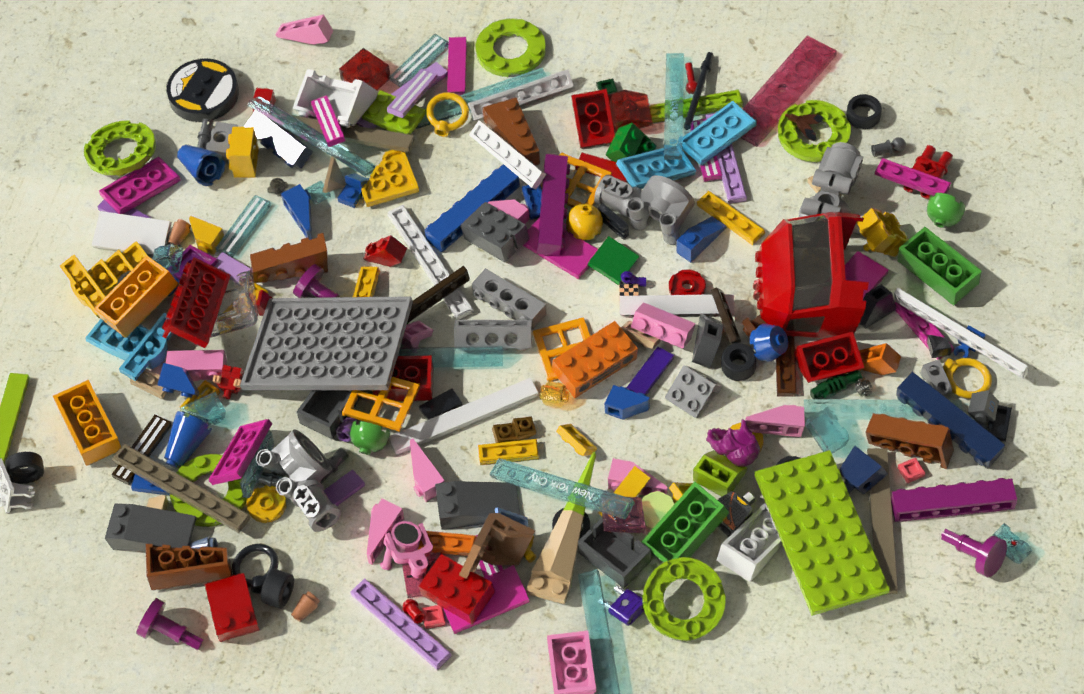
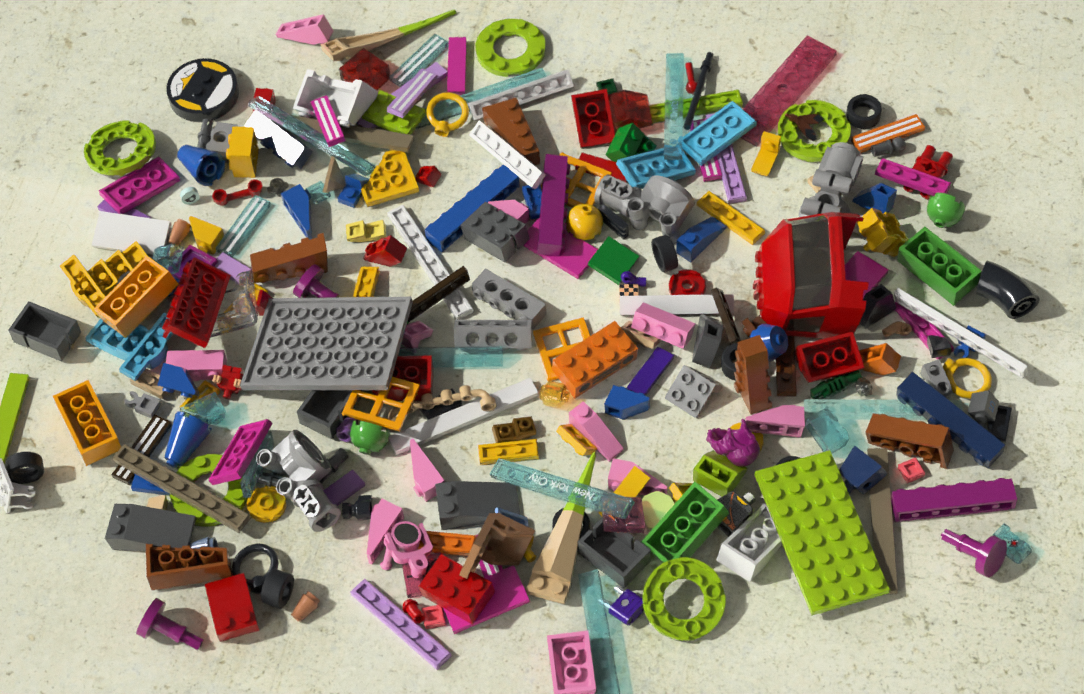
(44, 331): none -> dark grey piece
(144, 405): none -> light grey plate
(189, 195): none -> light aqua tile
(221, 198): none -> red bar
(348, 46): none -> tan plate
(361, 508): none -> black piece
(364, 232): none -> light yellow slope
(428, 176): none -> red slope
(447, 398): none -> tan bar
(595, 430): none -> bright pink slope
(664, 253): none -> black tyre
(752, 374): none -> dark orange wedge
(767, 154): none -> yellow bracket
(877, 197): none -> blue slope
(897, 328): none -> medium nougat arm
(901, 128): none -> orange tile
(1006, 290): none -> black brick

